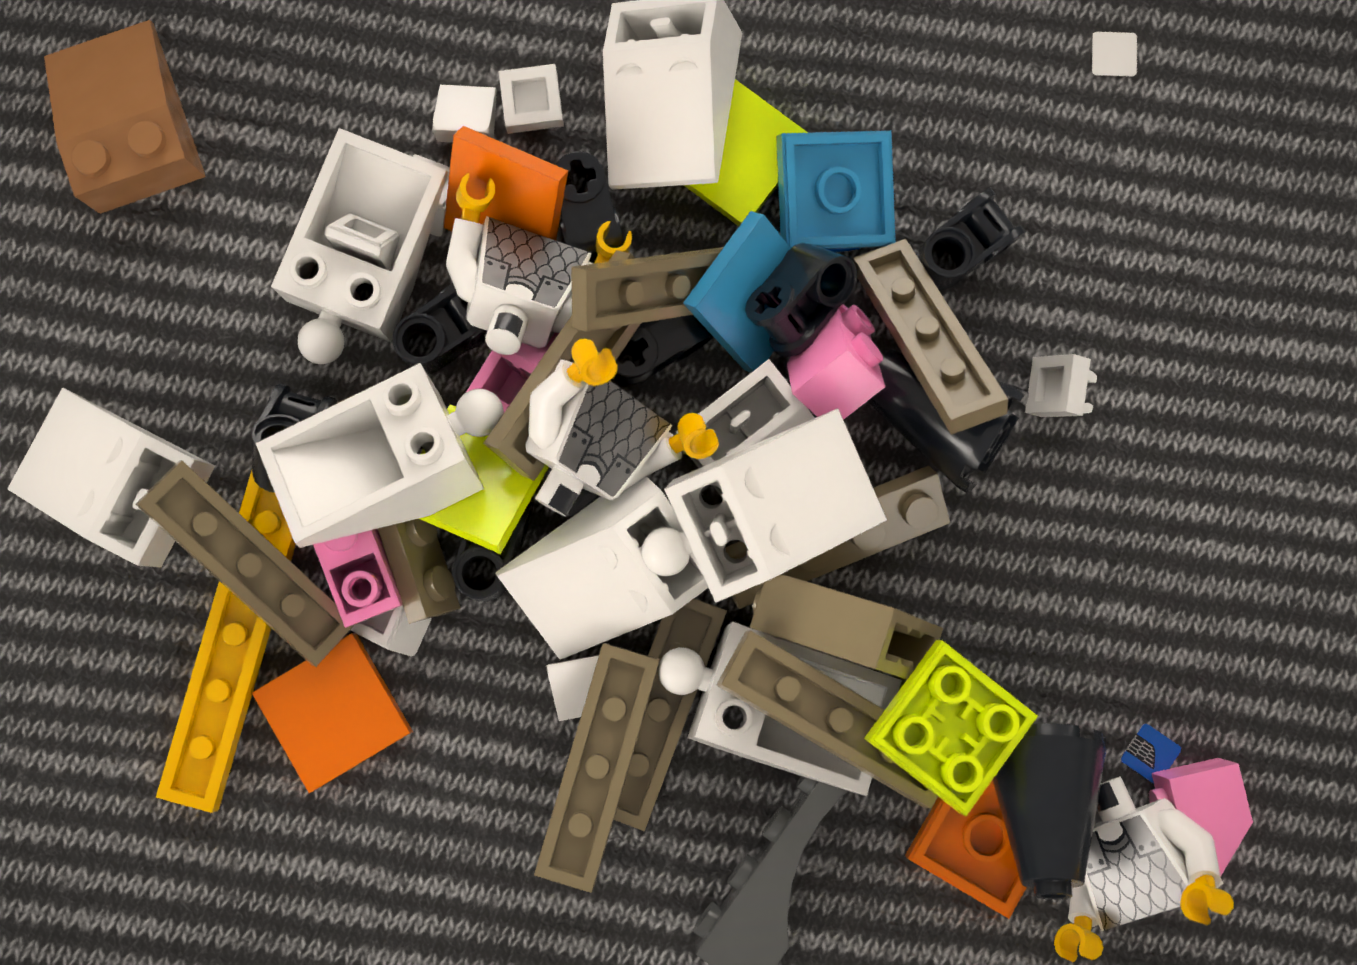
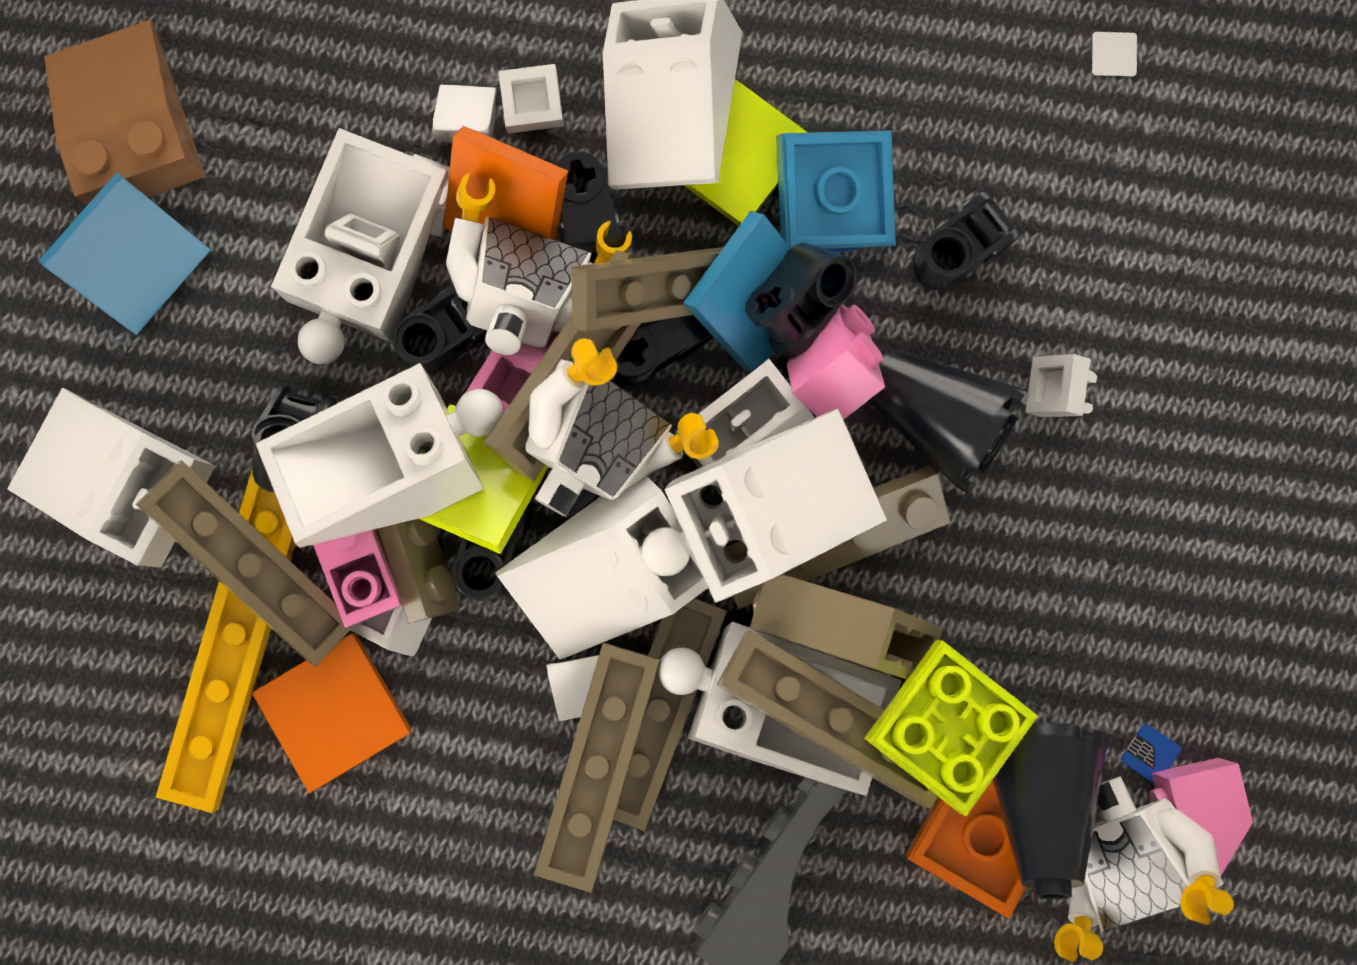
(125, 254): none -> dark azure tile
(930, 337): plate -> none

